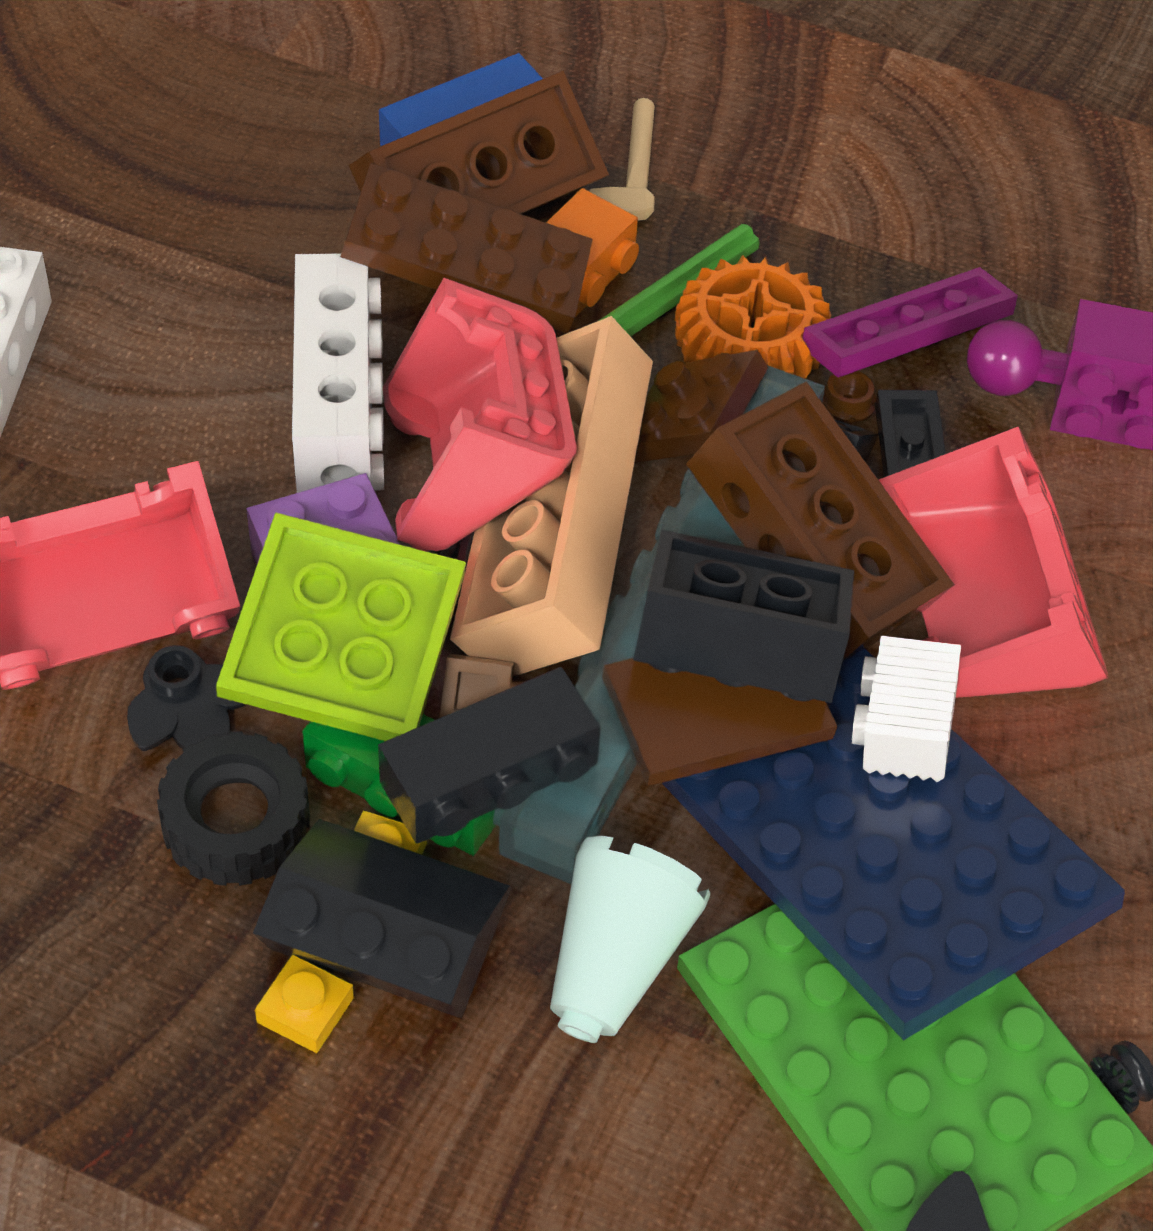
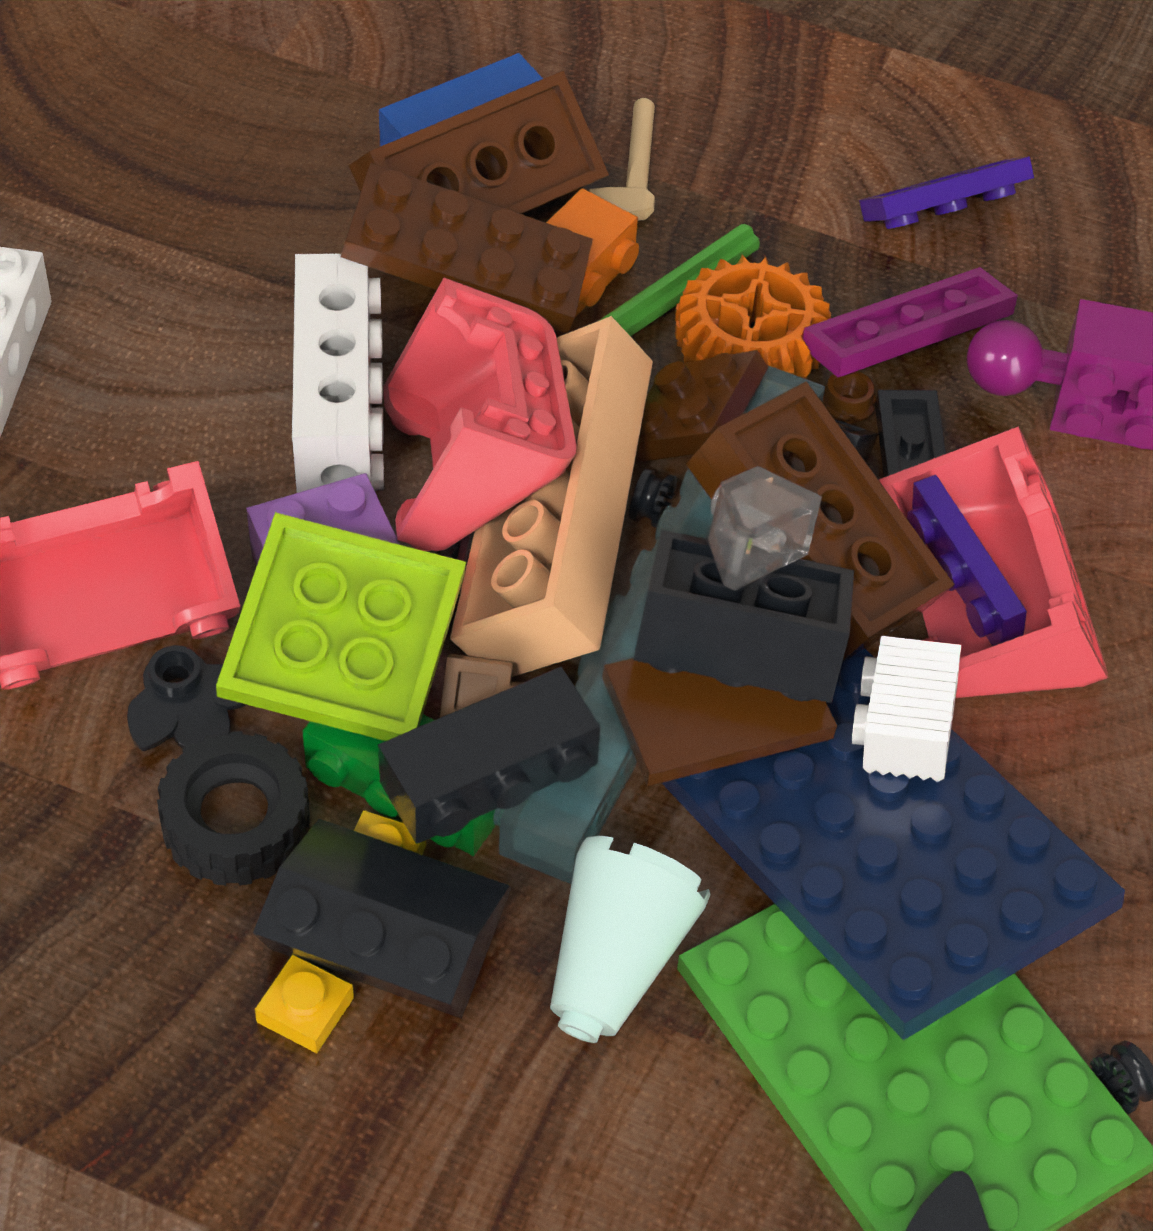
(651, 496): none -> black bush
(760, 525): none -> clear slope
(947, 192): none -> dark purple plate
(989, 599): none -> dark purple plate

